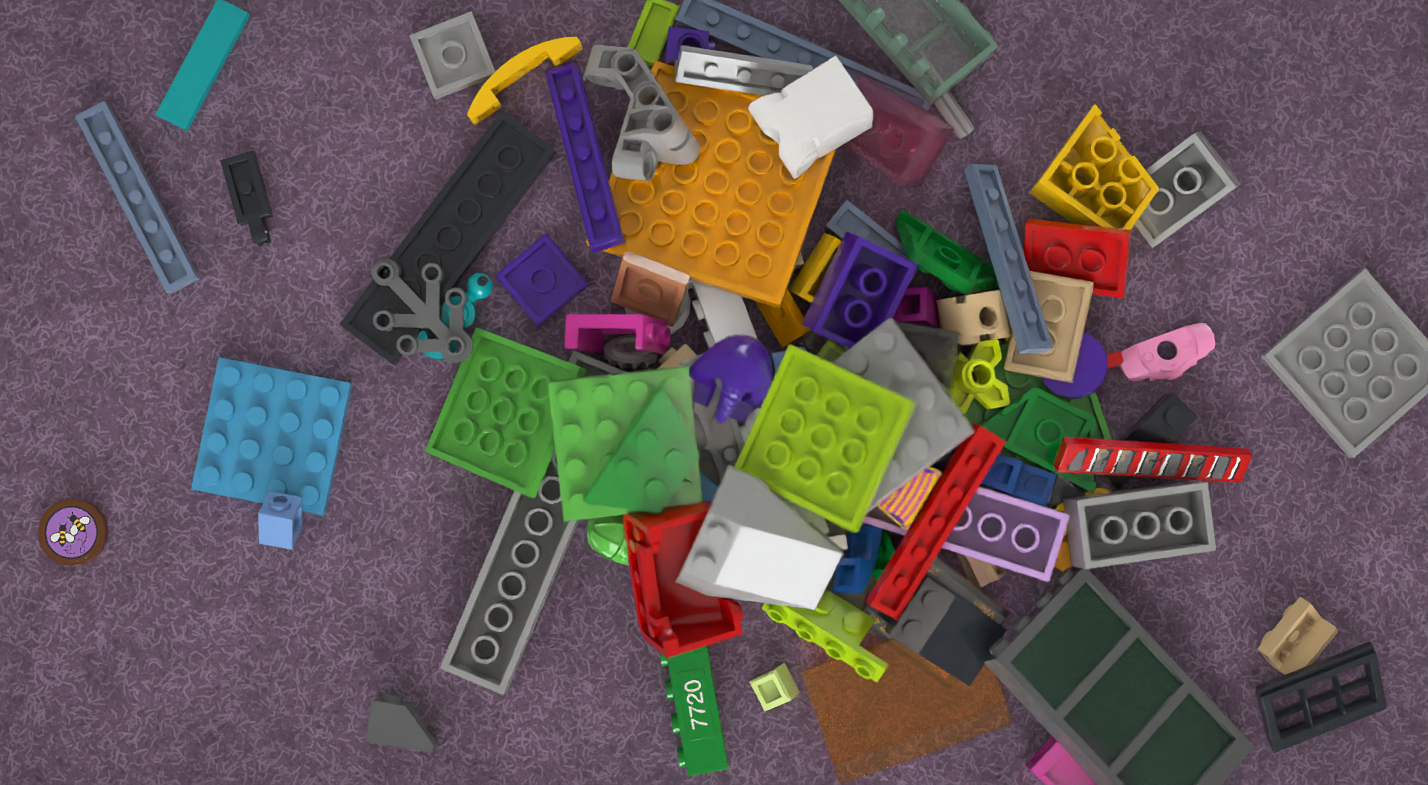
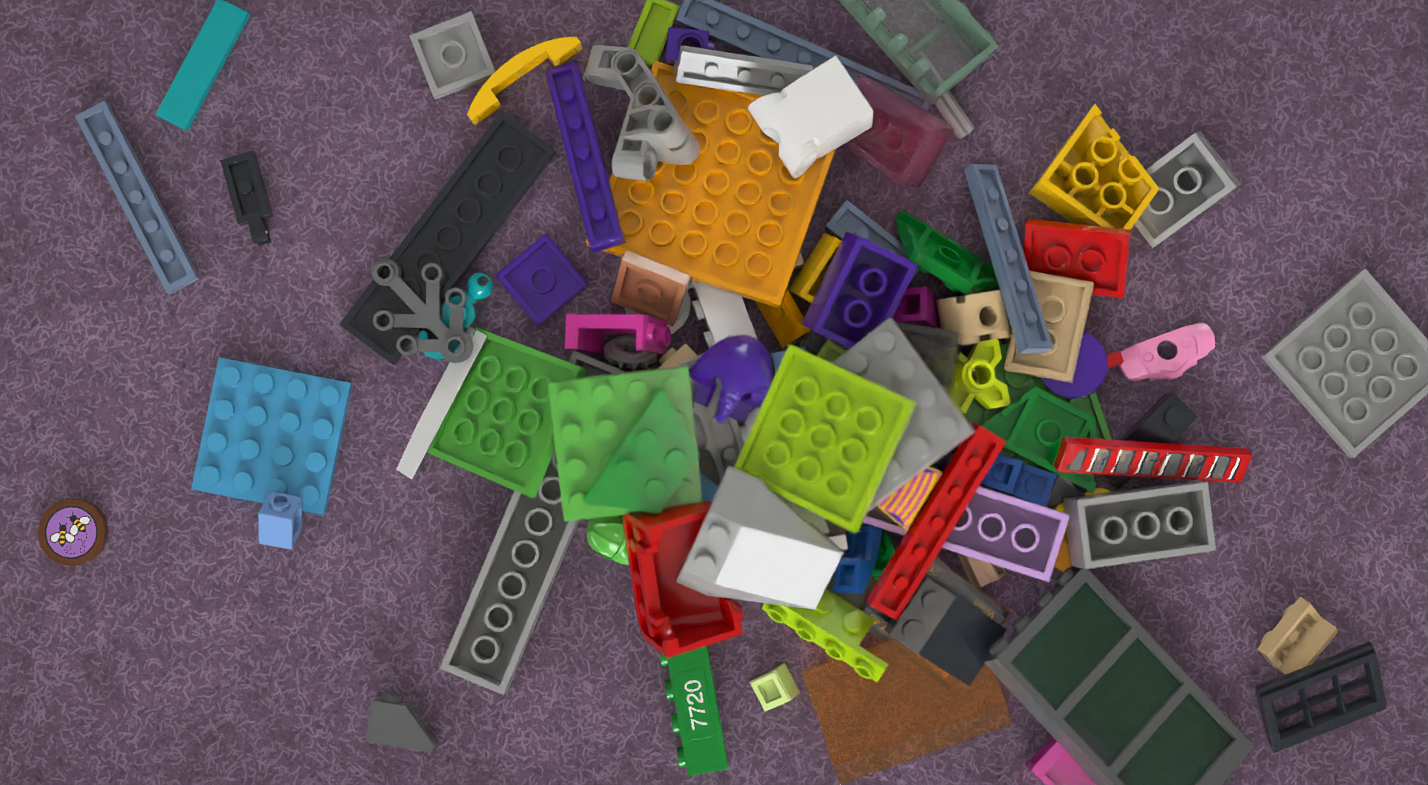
(438, 407): none -> white sticker

